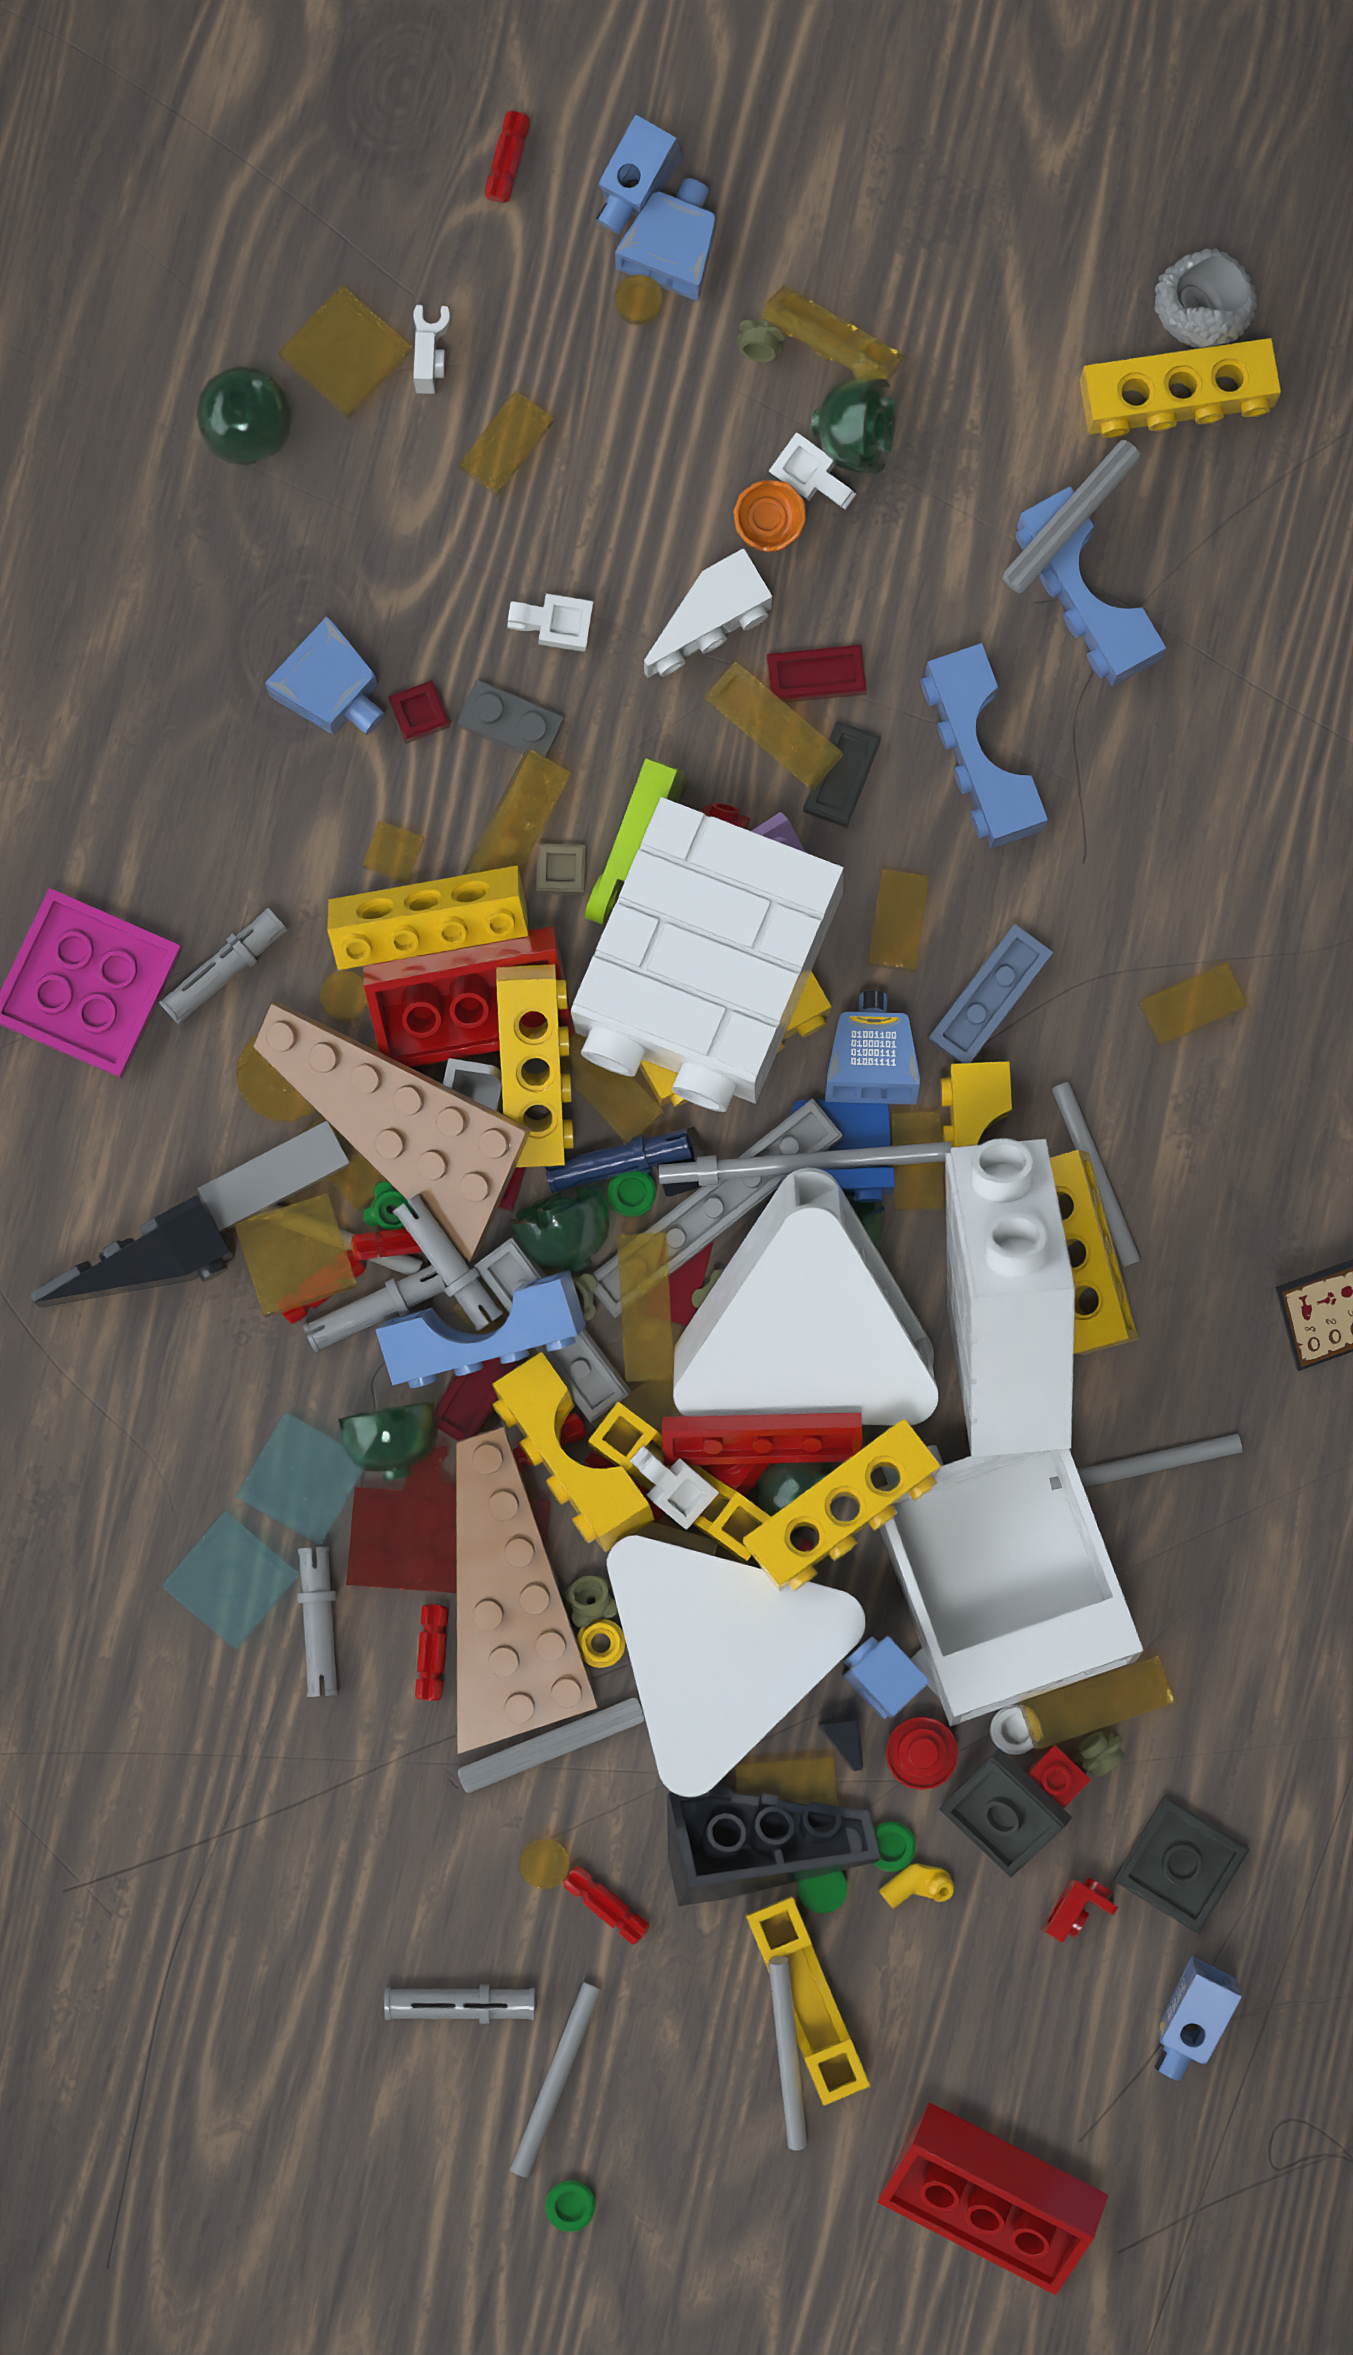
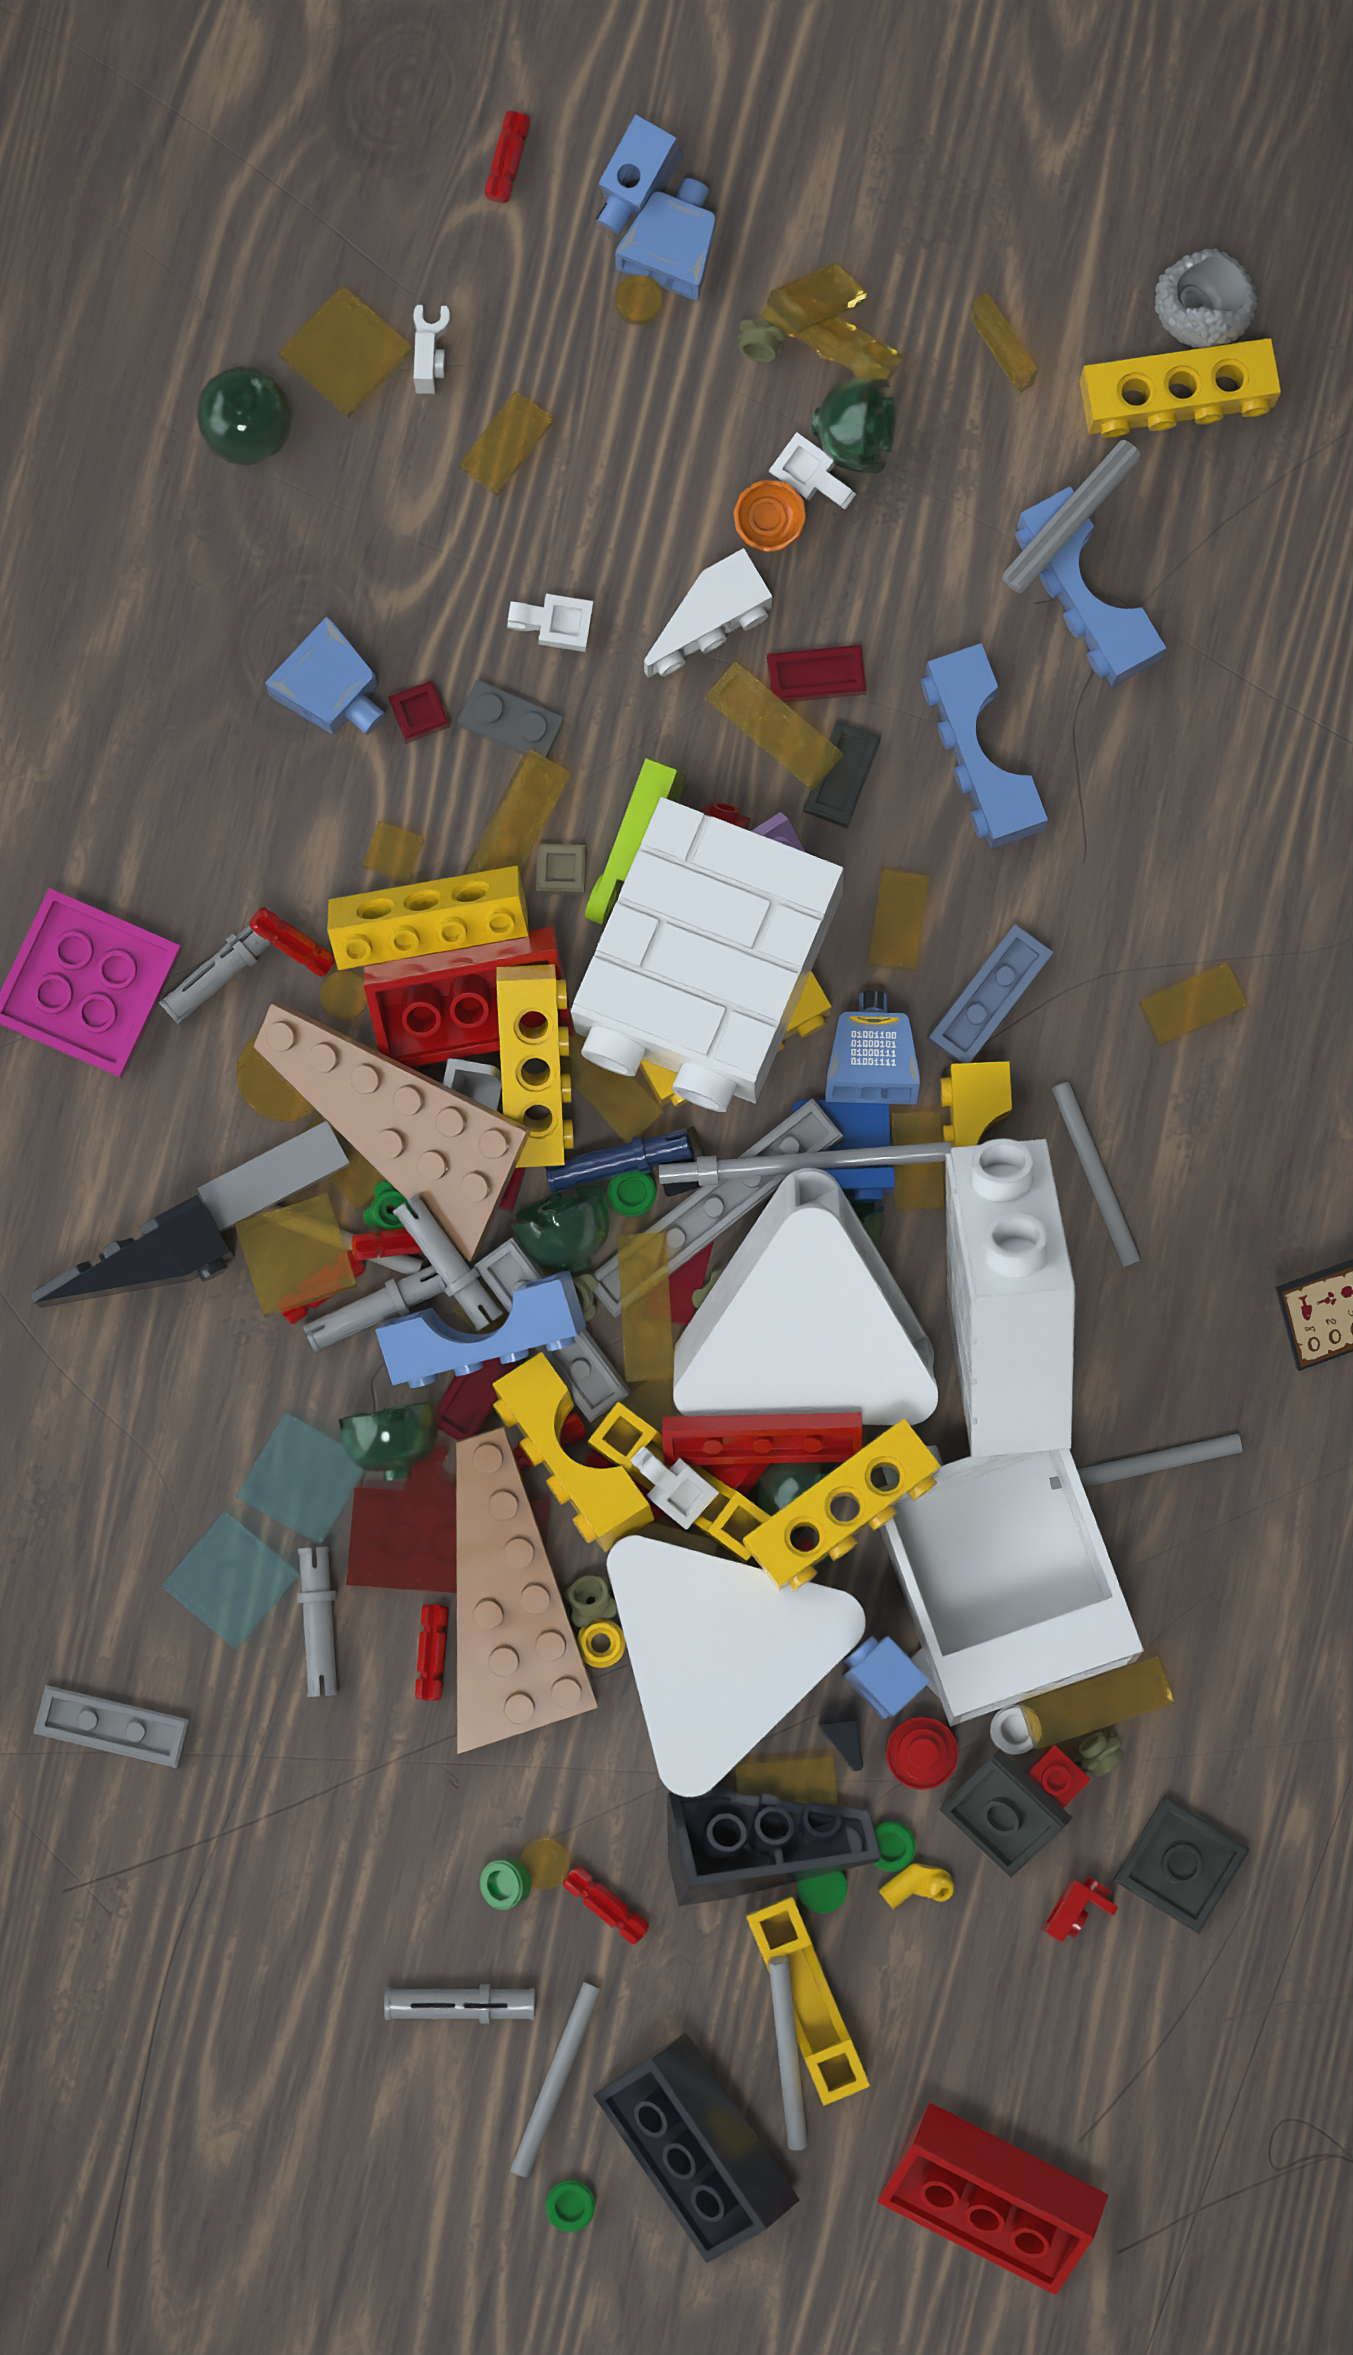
(111, 1726): none -> light grey tile
(292, 941): none -> red axle
(505, 1883): none -> green tile
(551, 1745): light grey axle -> none
(697, 2148): none -> black slope
(816, 297): none -> clear yellow tile
(1003, 343): none -> clear yellow tile
(1112, 1320): yellow brick -> none
(1203, 1998): medium blue torso -> none

